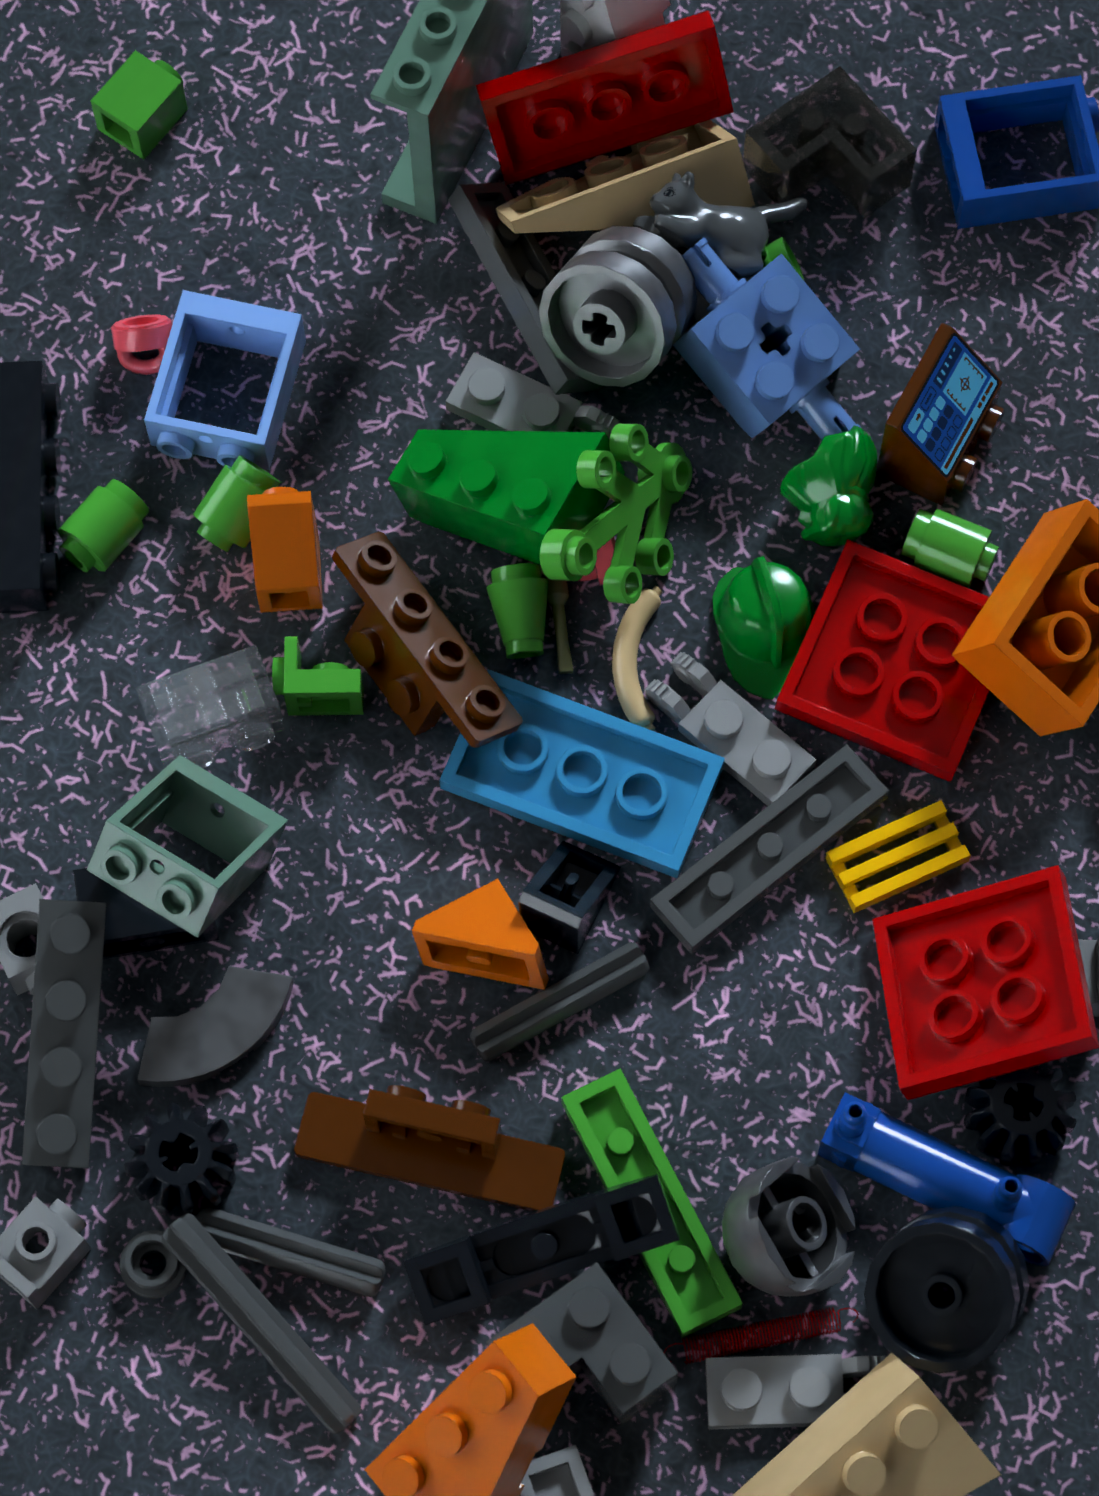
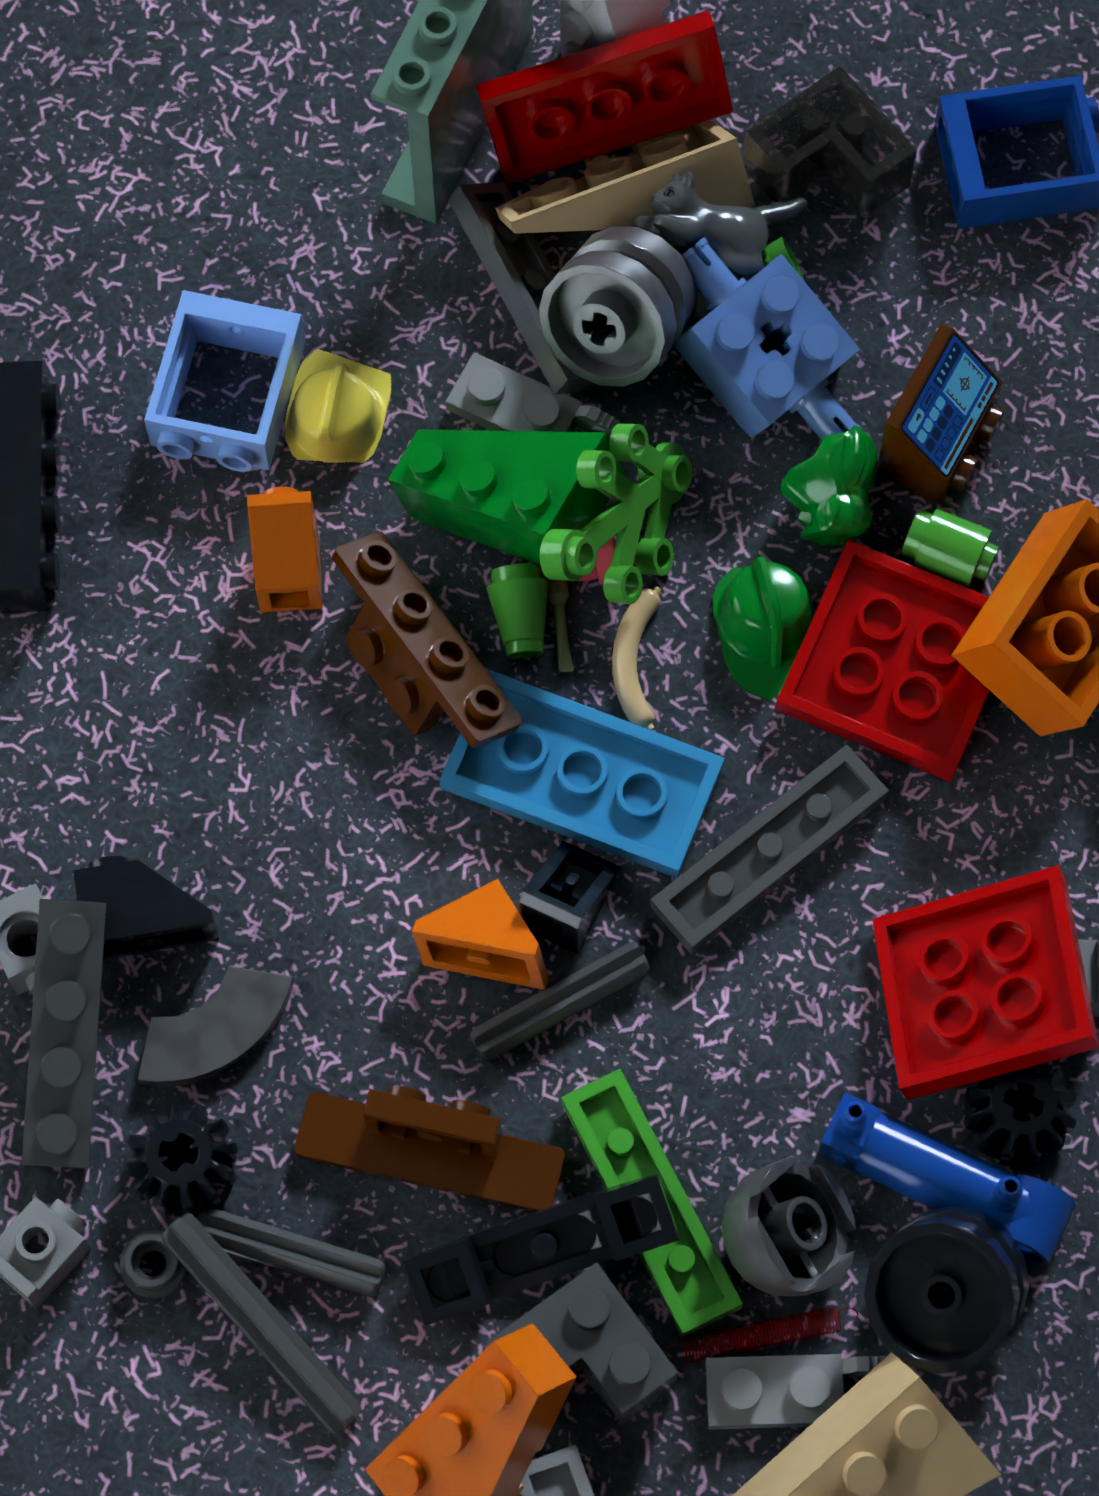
(102, 526): bright green brick -> none
(139, 335): coral tile -> none
(140, 103): bright green brick -> none
(185, 801): sand green window -> none
(212, 708): clear brick -> none
(225, 504): bright green brick -> none
(323, 690): bright green bracket -> none
(336, 409): none -> light yellow piece
(730, 727): light grey hinge -> none
(945, 833): yellow tile -> none

